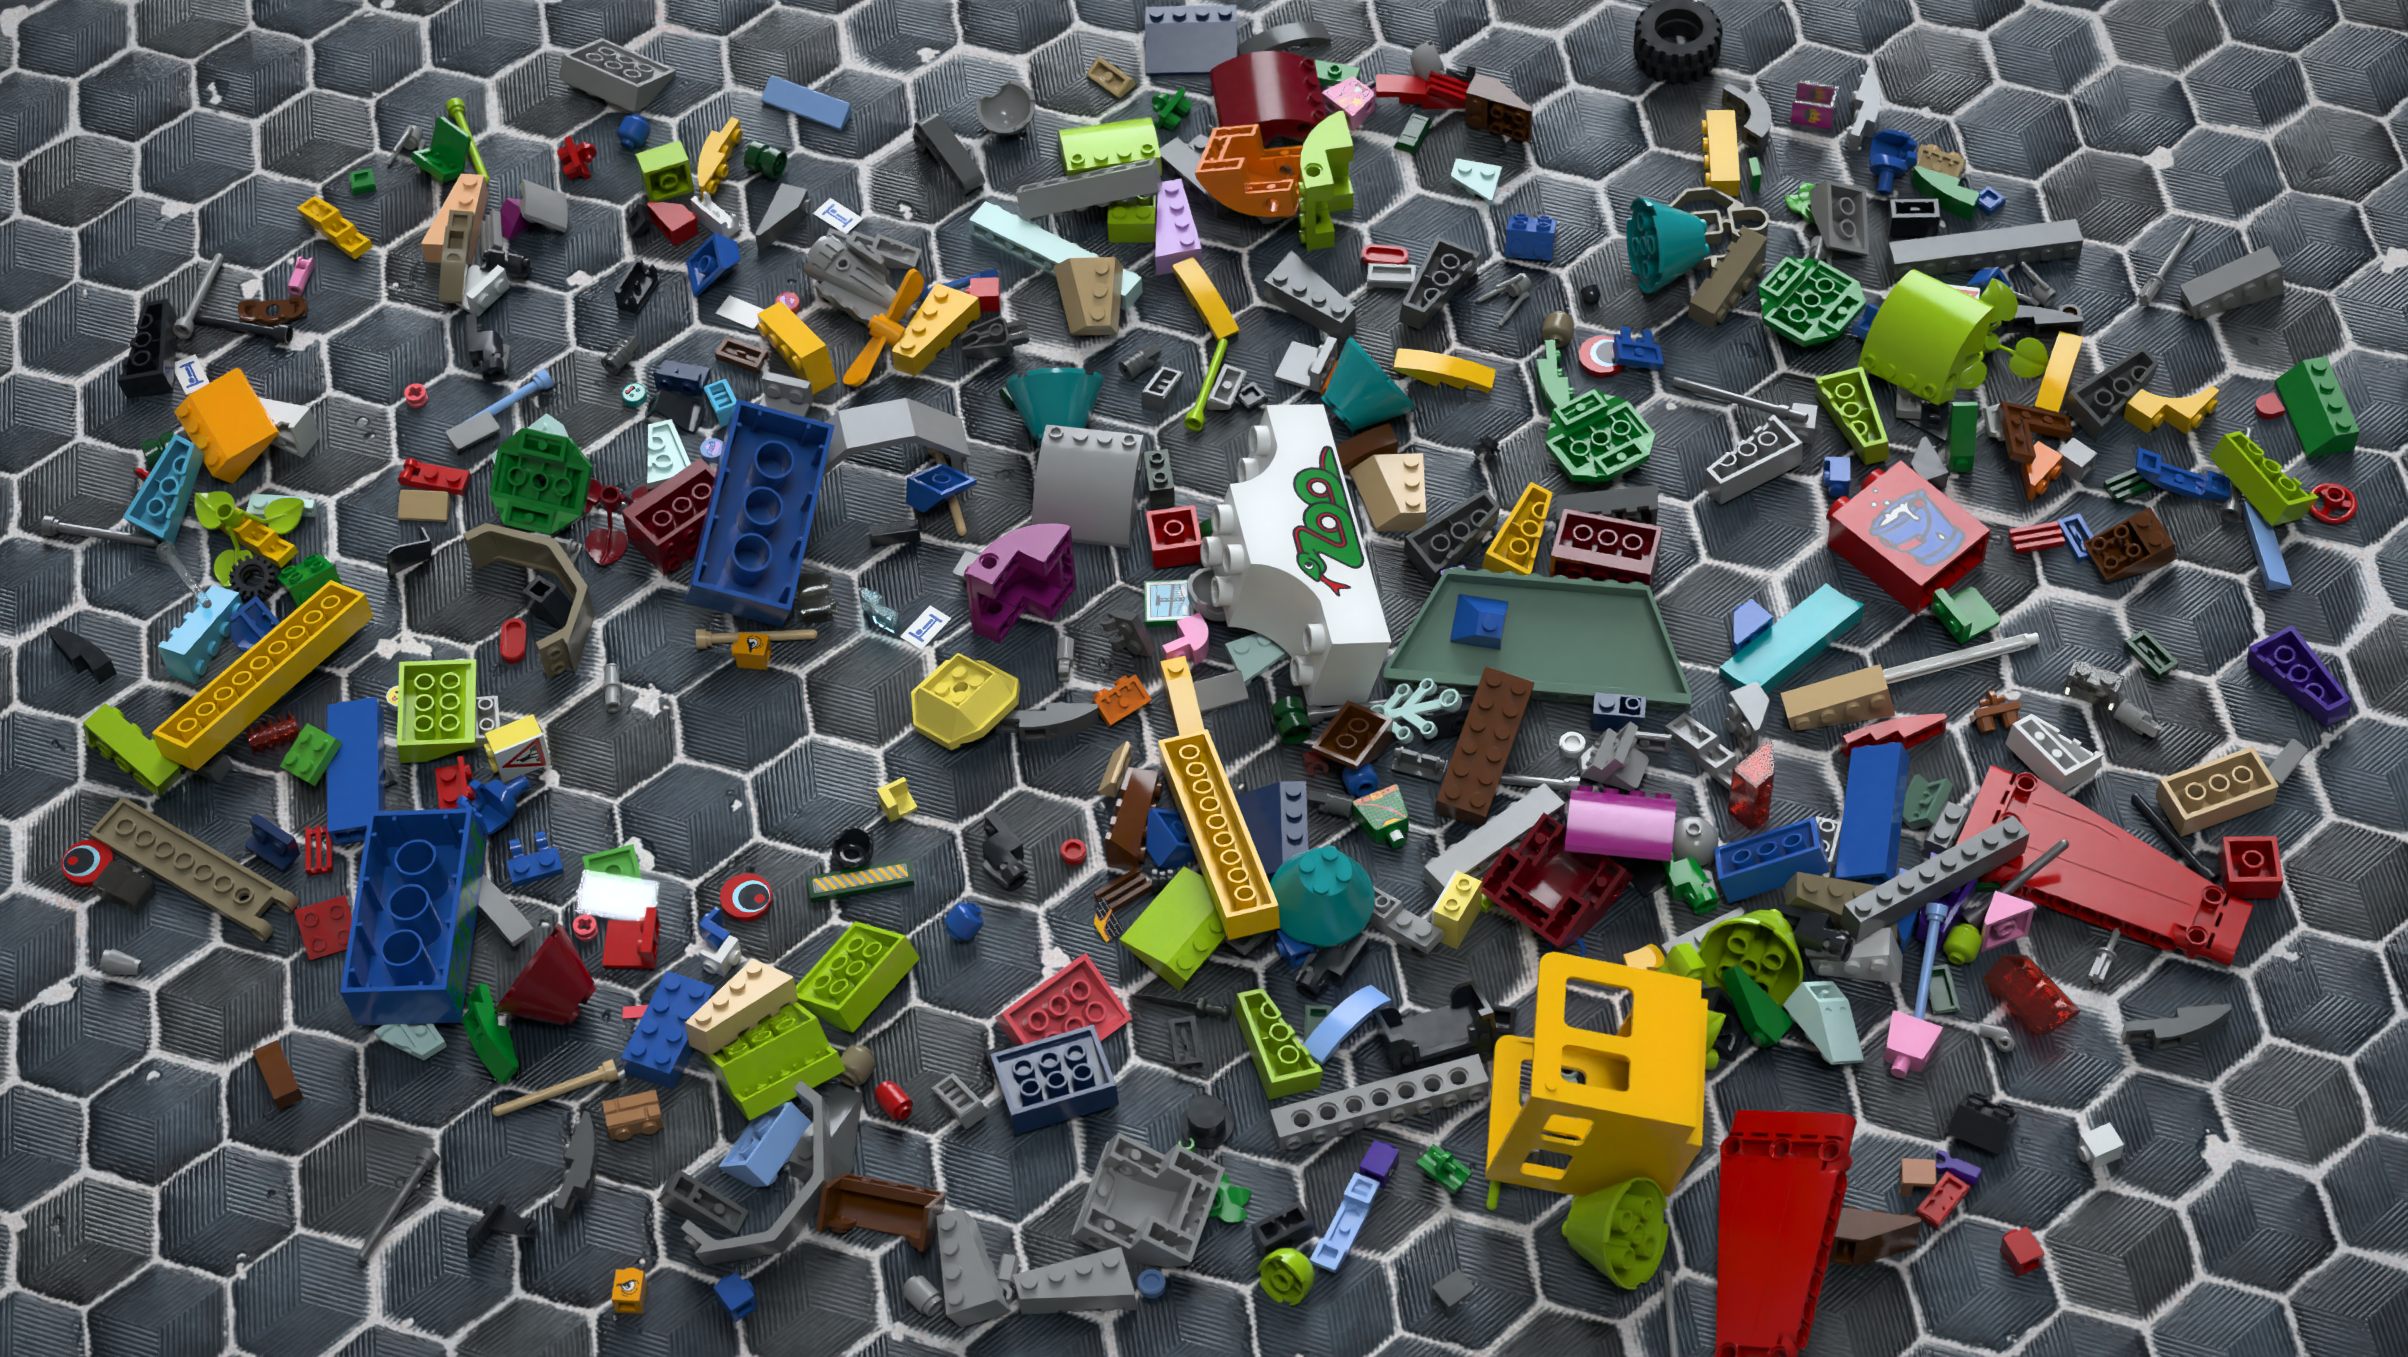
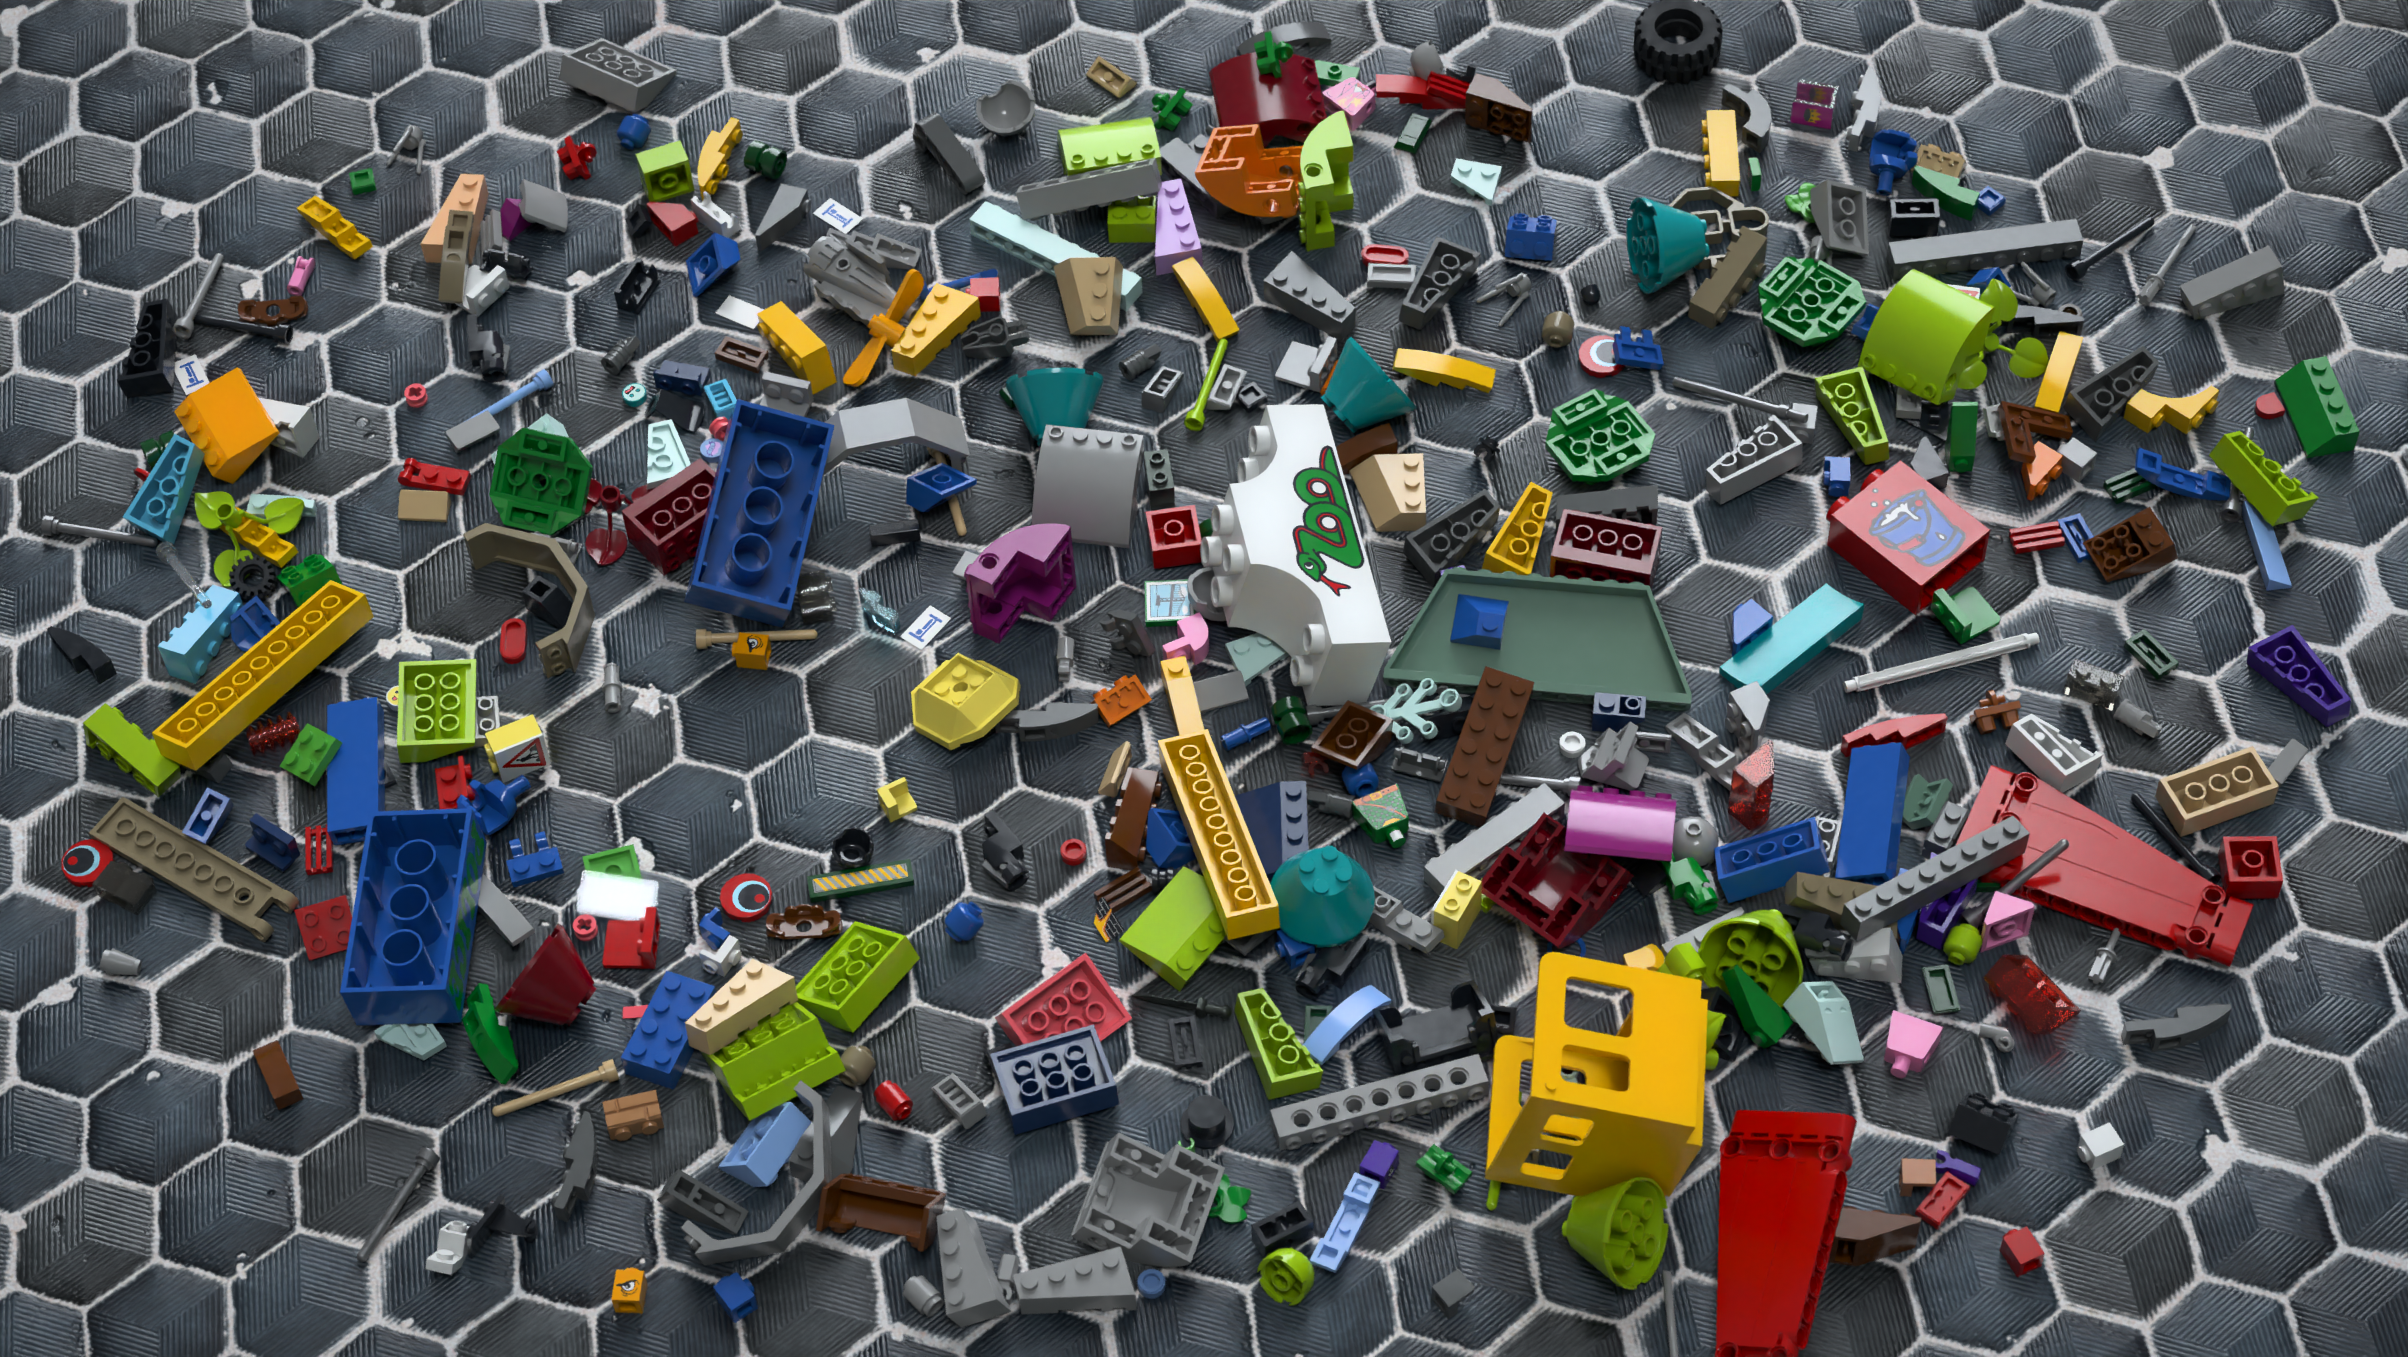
(208, 816): none -> blue slope
(408, 554): black piece -> none
(447, 152): green bracket -> none
(450, 1249): none -> white slope
(456, 109): lime piece -> none
(718, 427): none -> coral bush
(785, 924): none -> reddish brown piece
(790, 300): tile -> none
(806, 103): light blue slope -> none
(1189, 38): slope -> none
(1244, 733): none -> blue axle
(1275, 53): none -> green hips
(1551, 384): slope -> none
(1839, 700): tan wedge -> none
(1935, 915): light blue piece -> none
(2077, 268): none -> black piece
(2334, 498): red piece -> none

